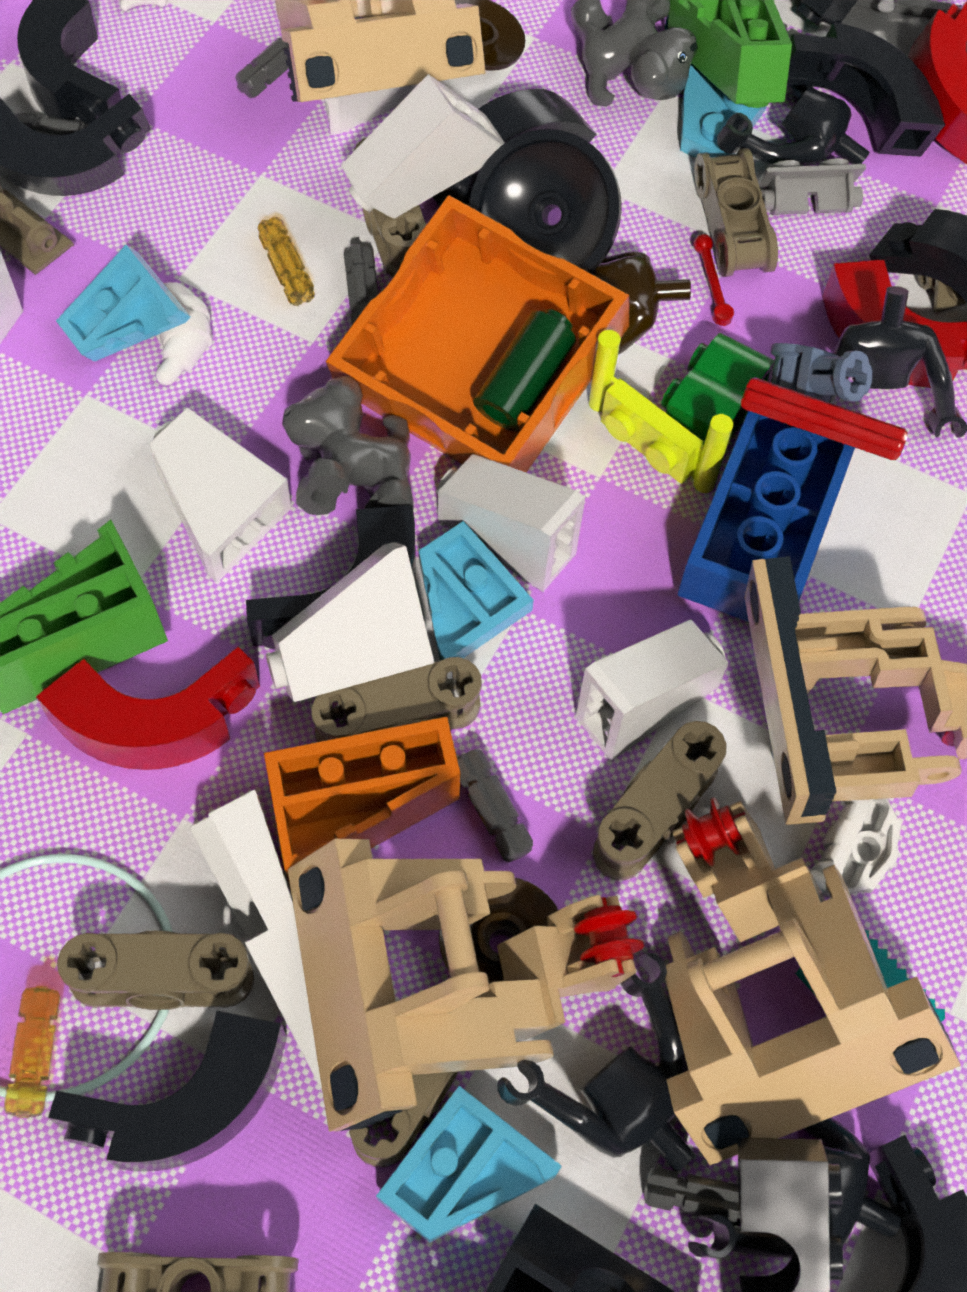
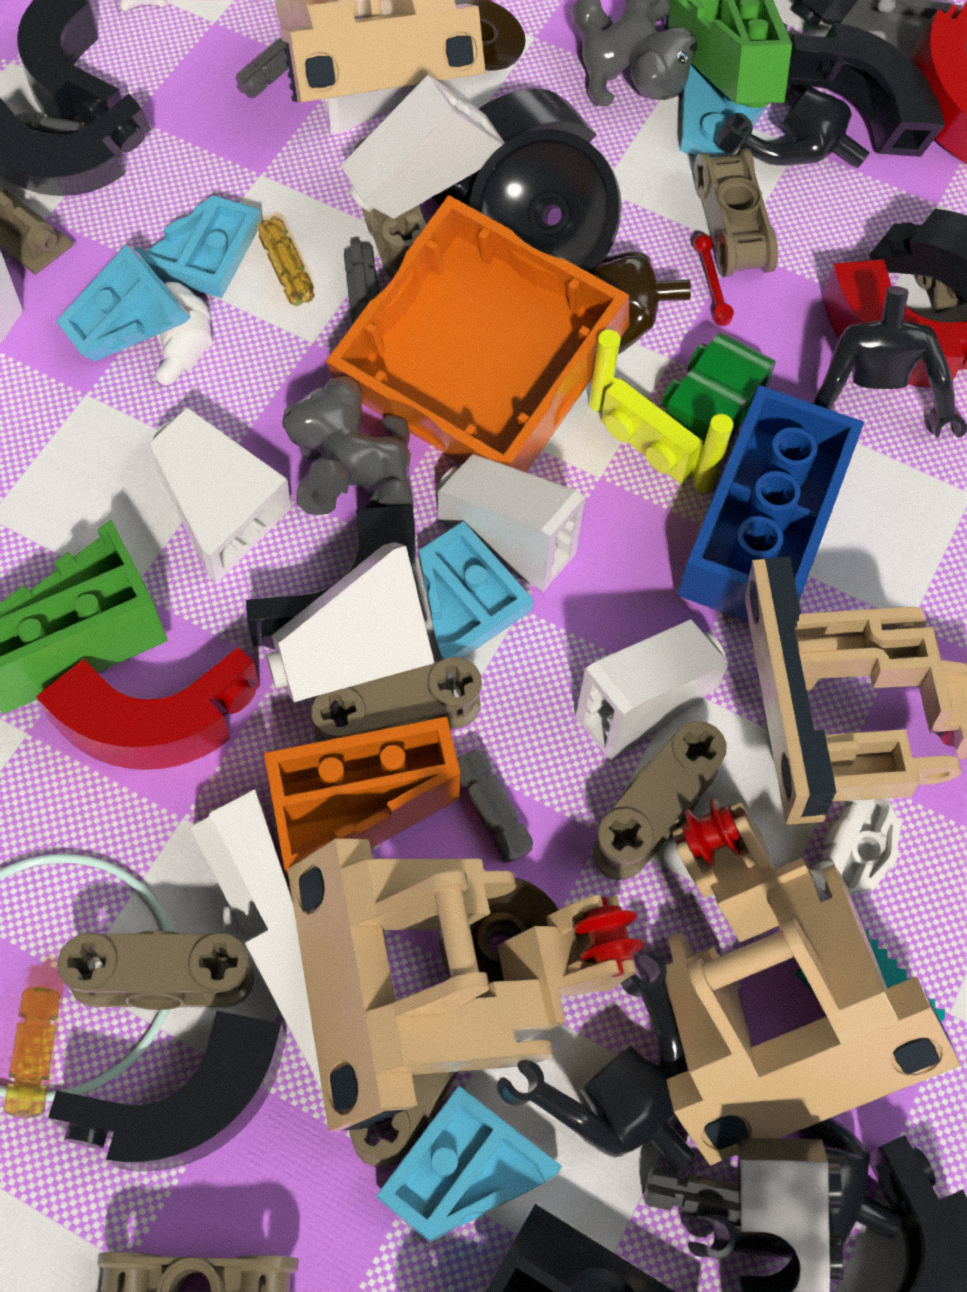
(205, 245): none -> medium azure wing
(525, 368): dark green brick -> none
(821, 372): sand blue connector -> none
(824, 419): red axle -> none
(829, 181): light grey hinge -> none

